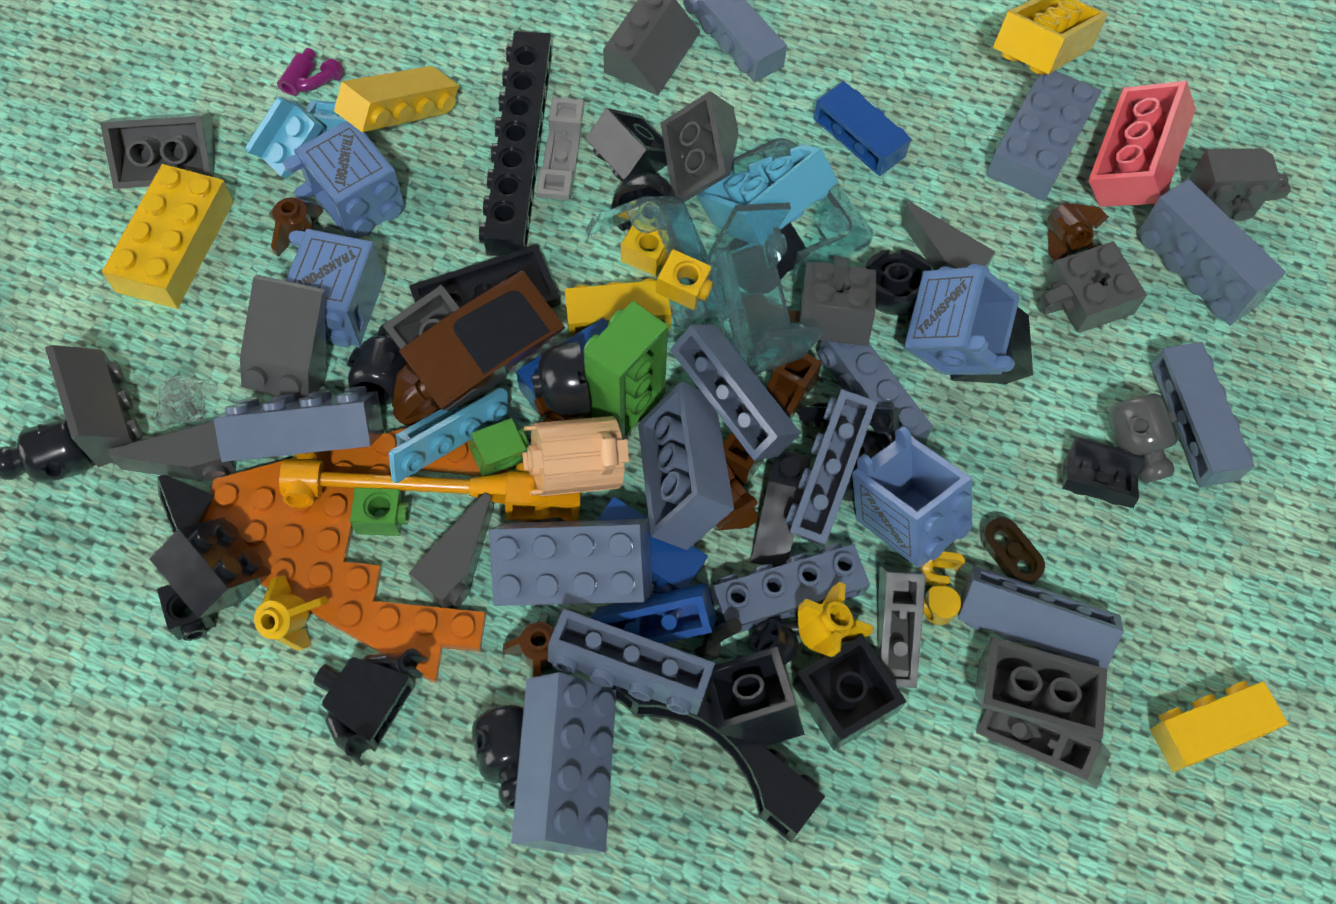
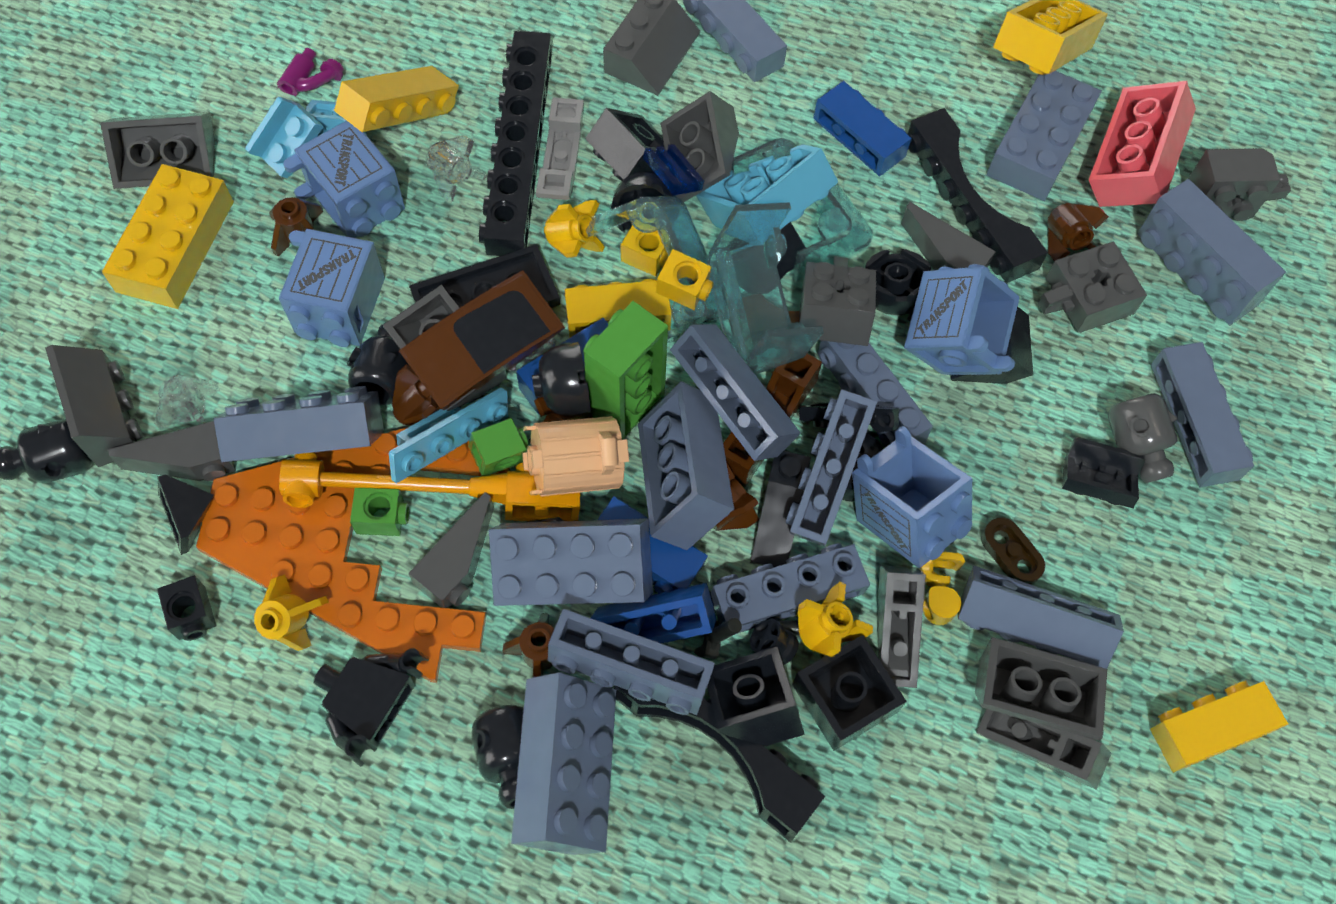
(210, 566): black brick -> none
(284, 338): dark grey slope -> none
(448, 163): none -> clear brick
(567, 229): none -> yellow brick
(678, 168): none -> clear blue tile
(1015, 245): none -> black arch

